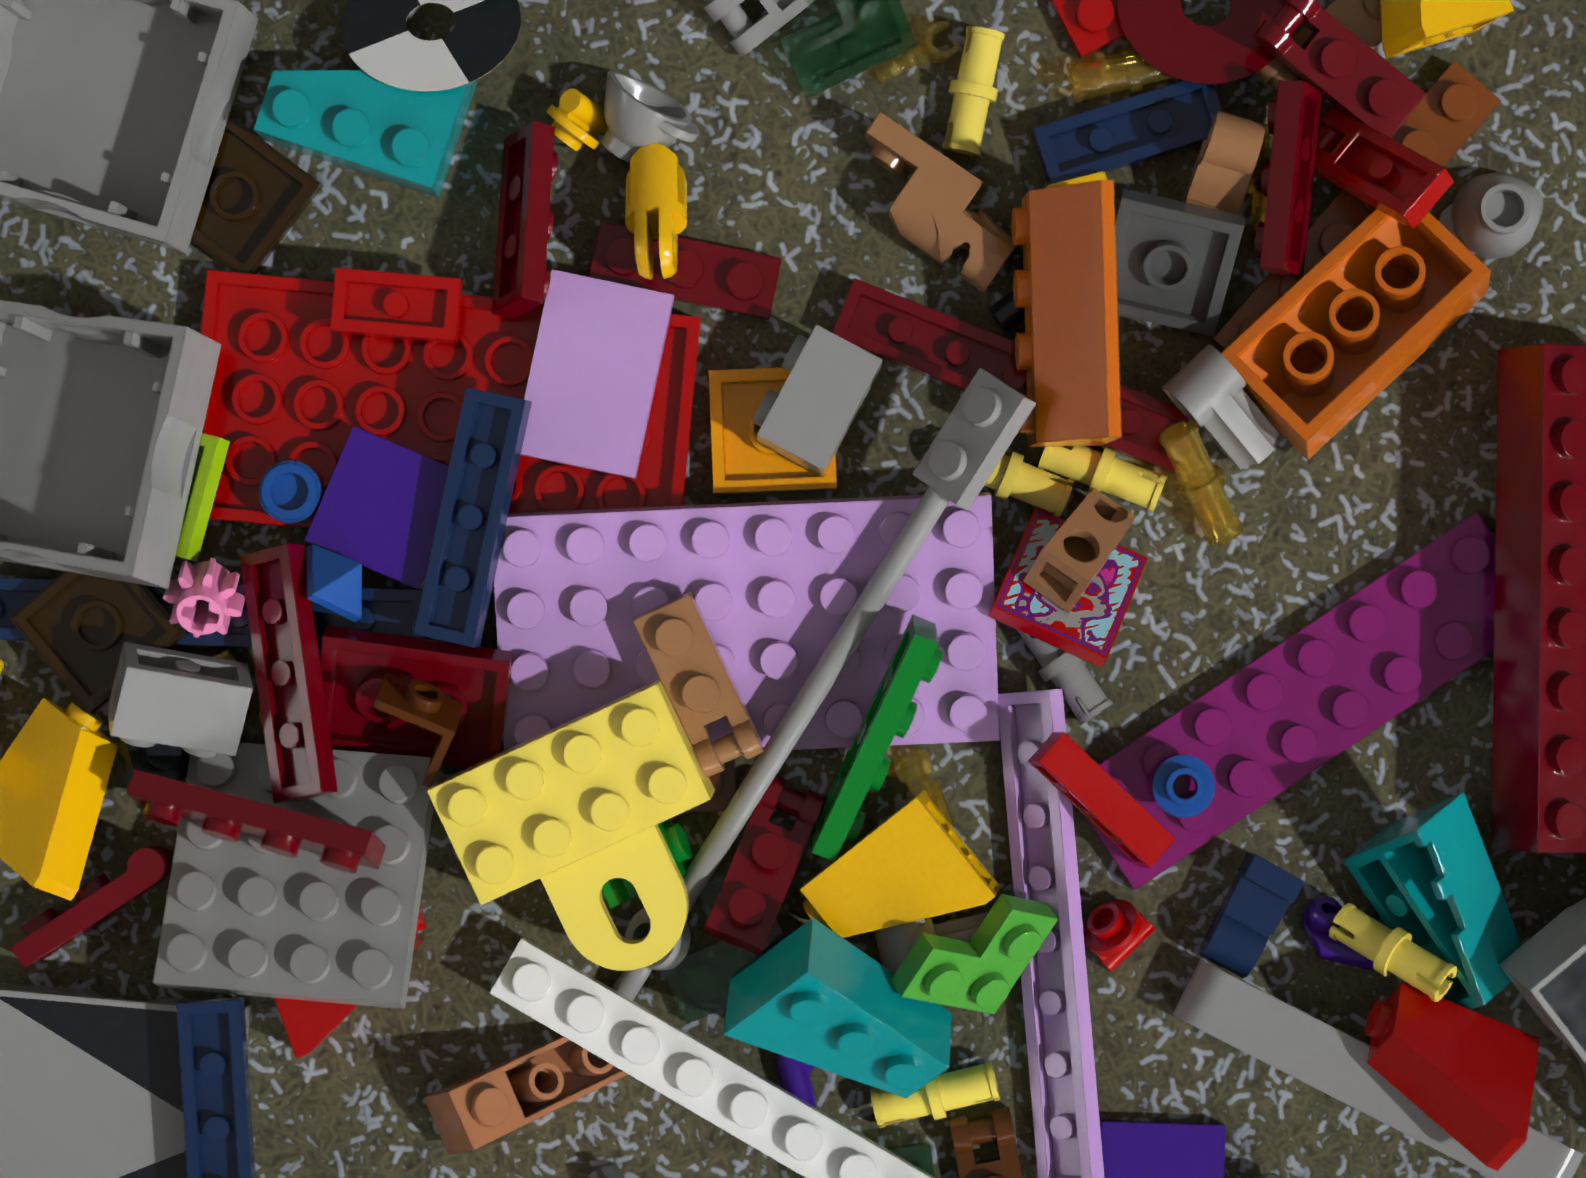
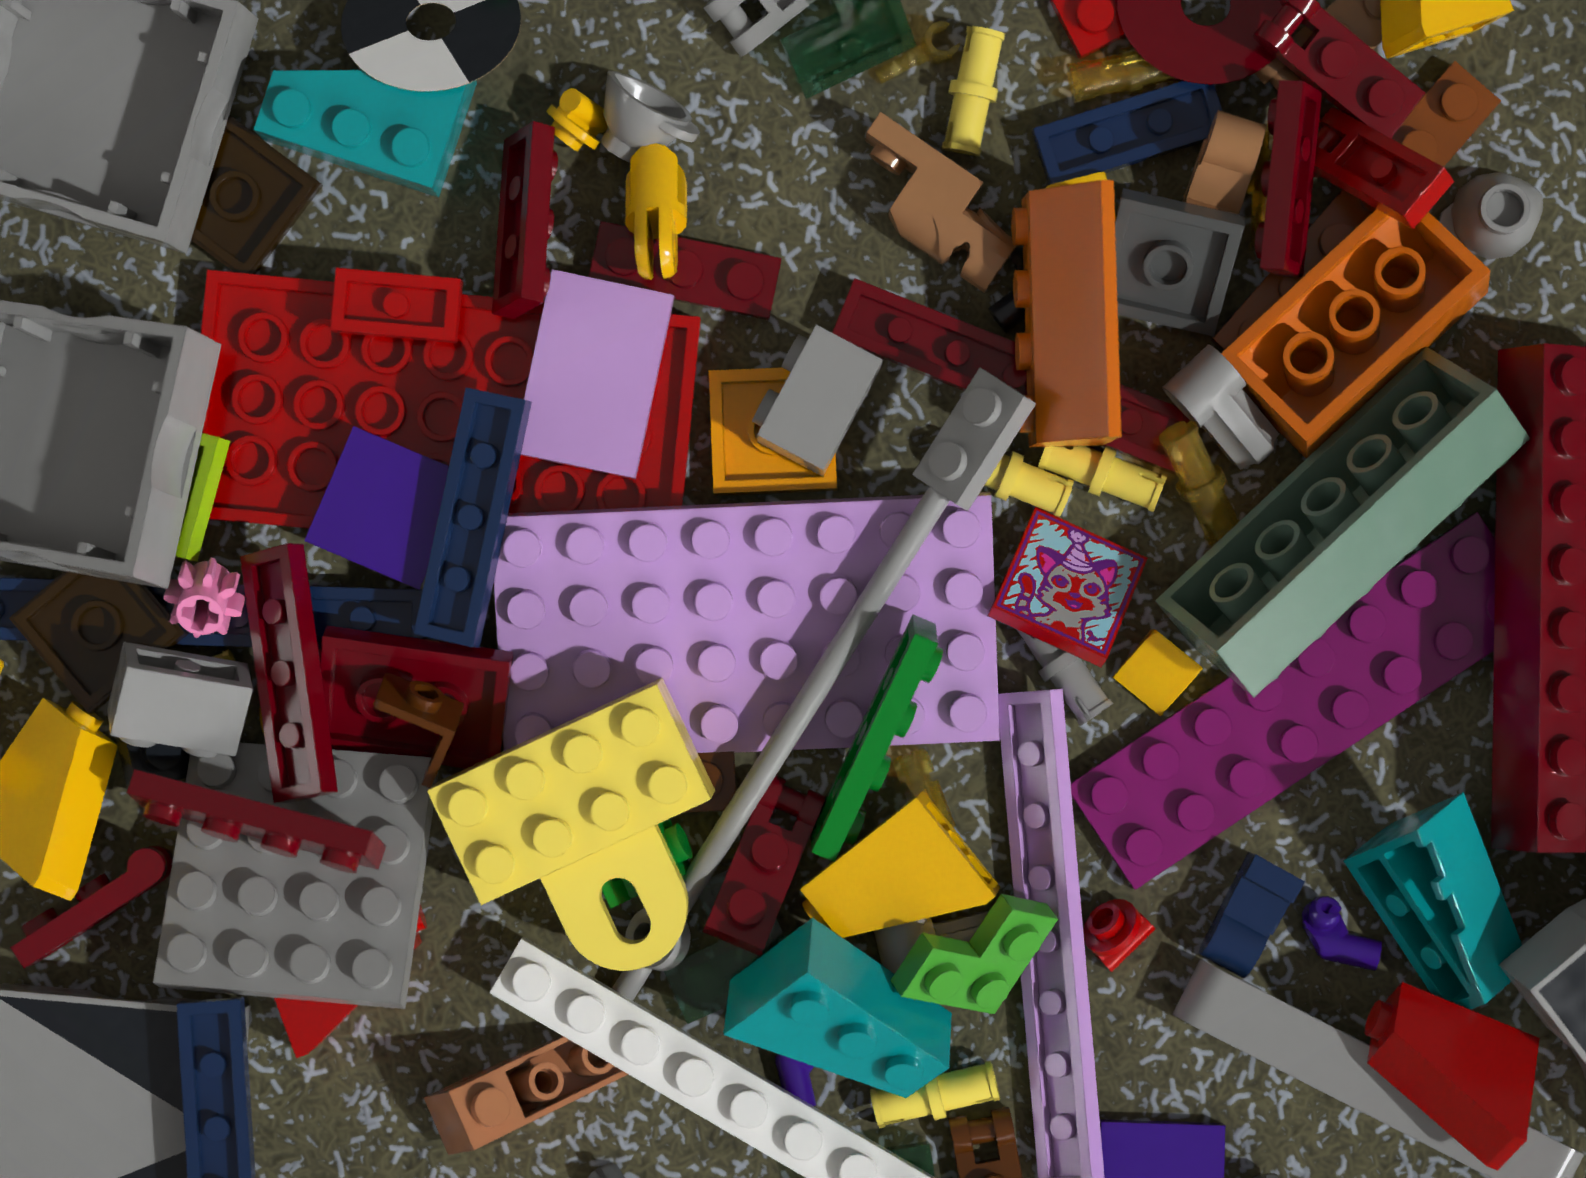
(291, 492): blue tile -> none
(334, 582): blue slope -> none
(697, 682): medium nougat plate -> none
(1079, 550): medium nougat leg -> none
(1101, 799): red piece -> none
(1157, 672): none -> yellow slope
(1163, 786): blue plate -> none
(1343, 519): none -> sand green brick
(1393, 952): light yellow pin -> none

